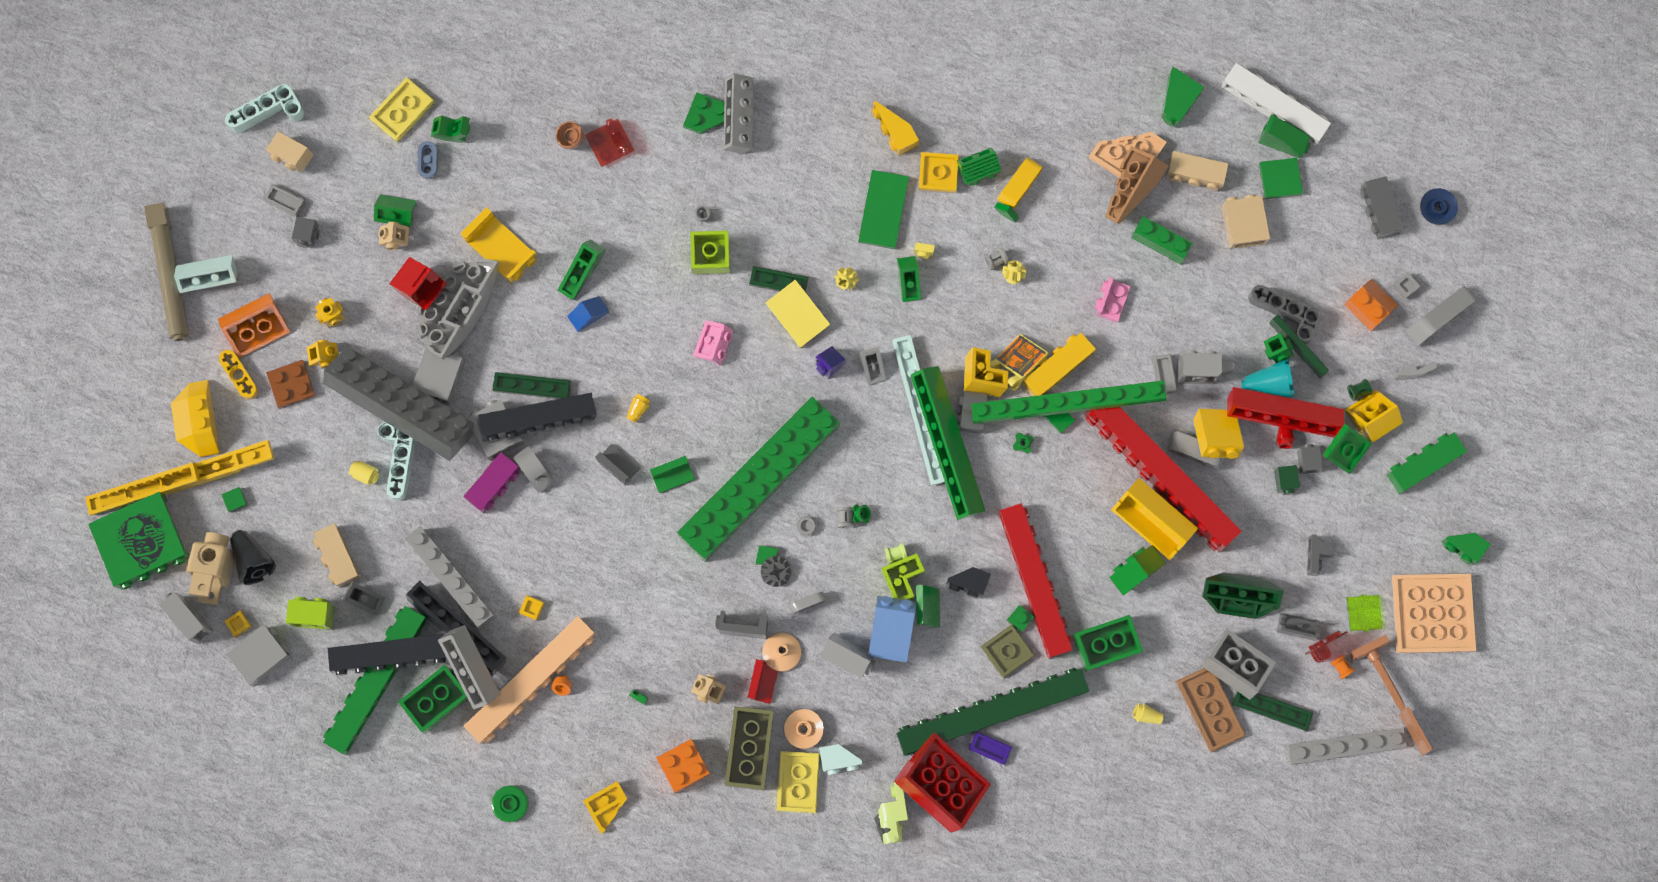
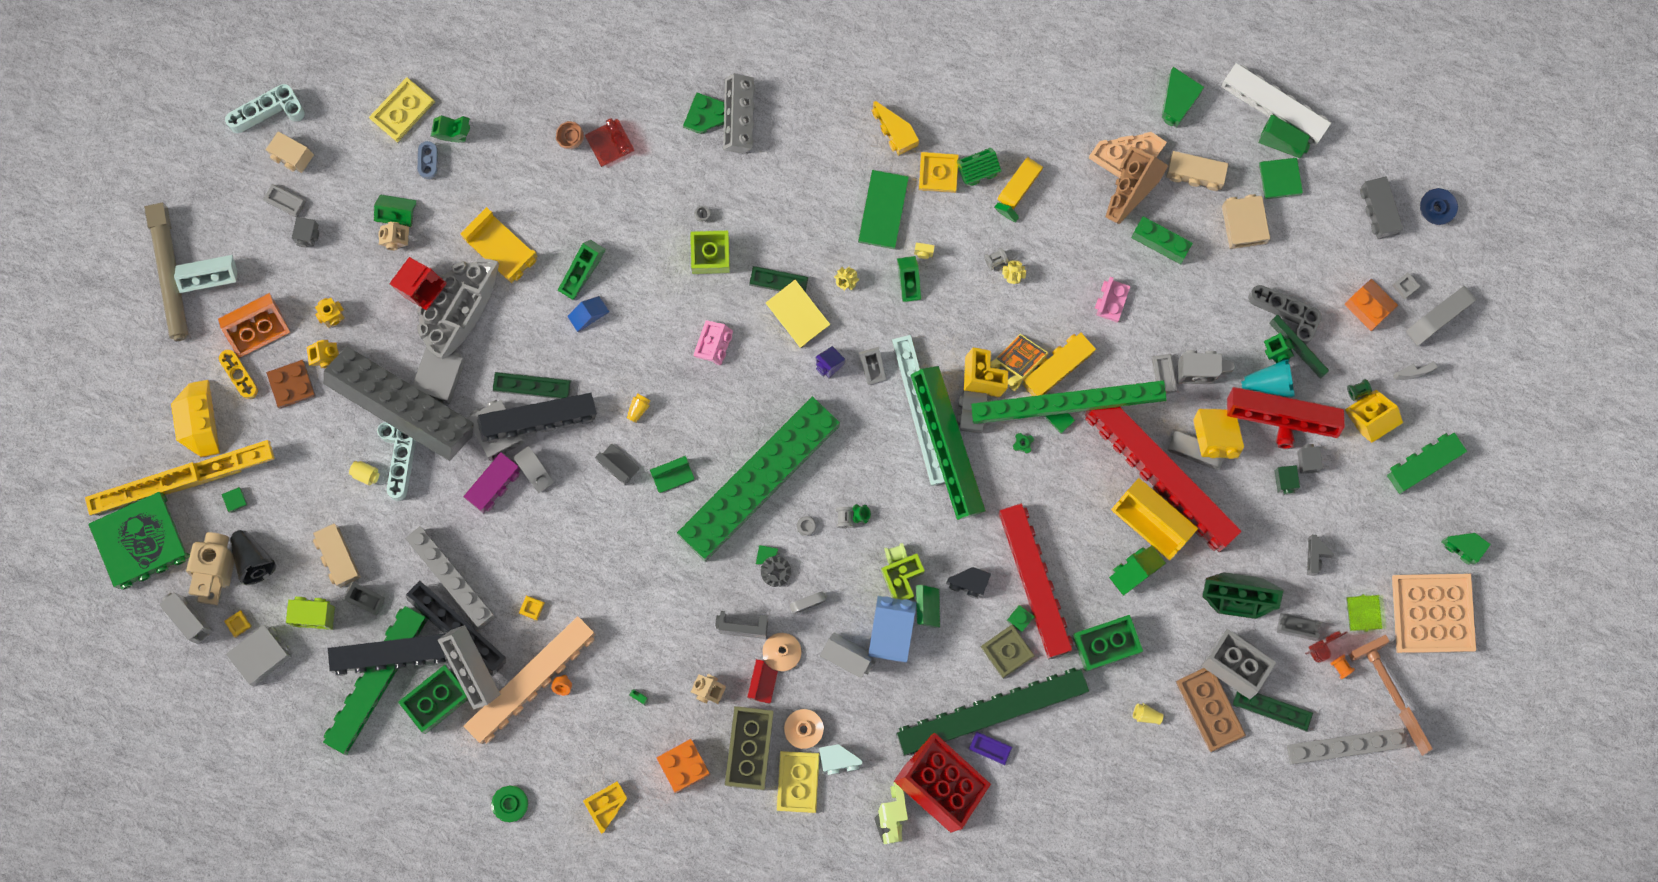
(1347, 449): green plate -> none

